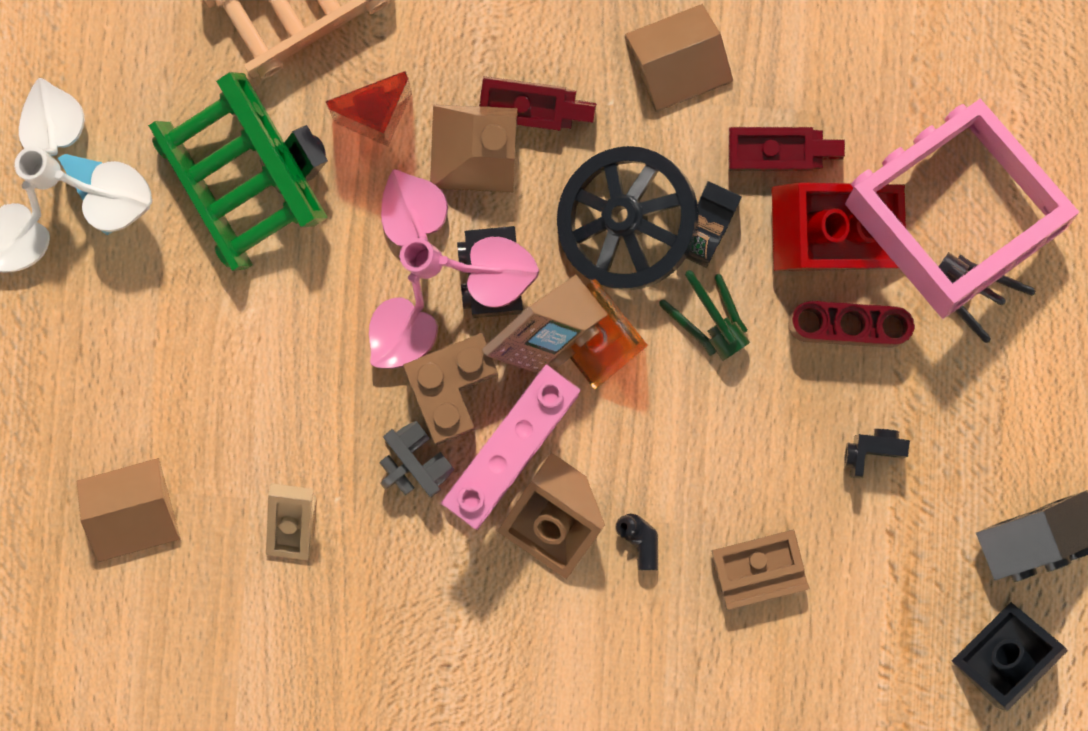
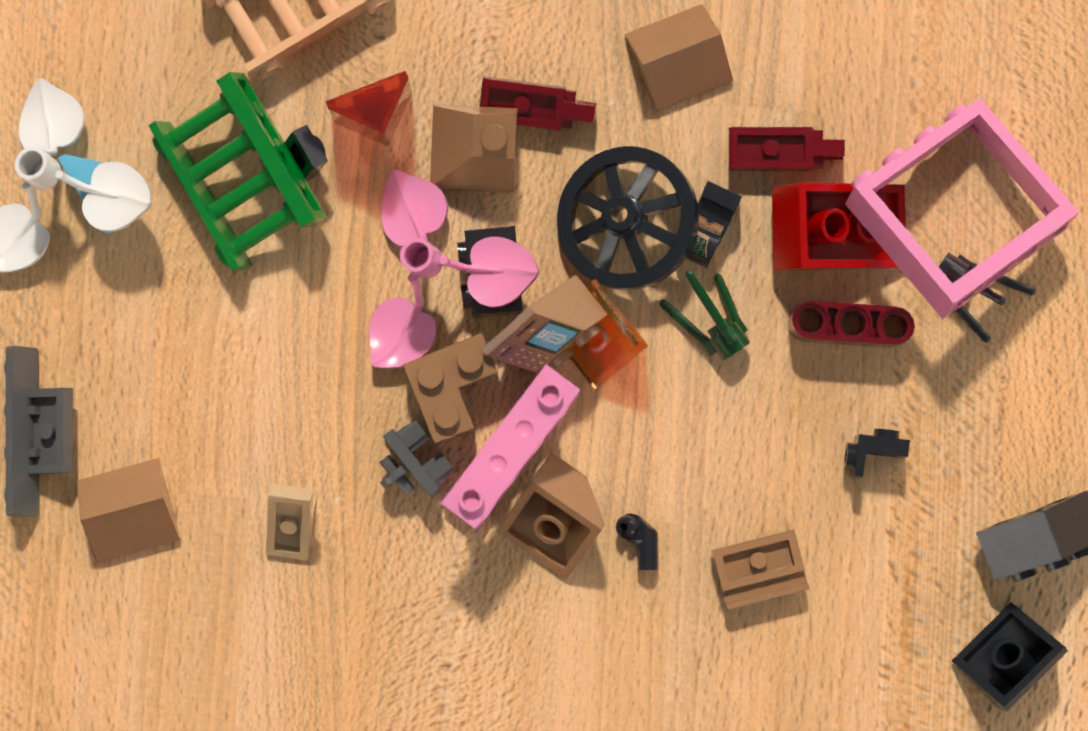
(36, 431): none -> dark grey bracket

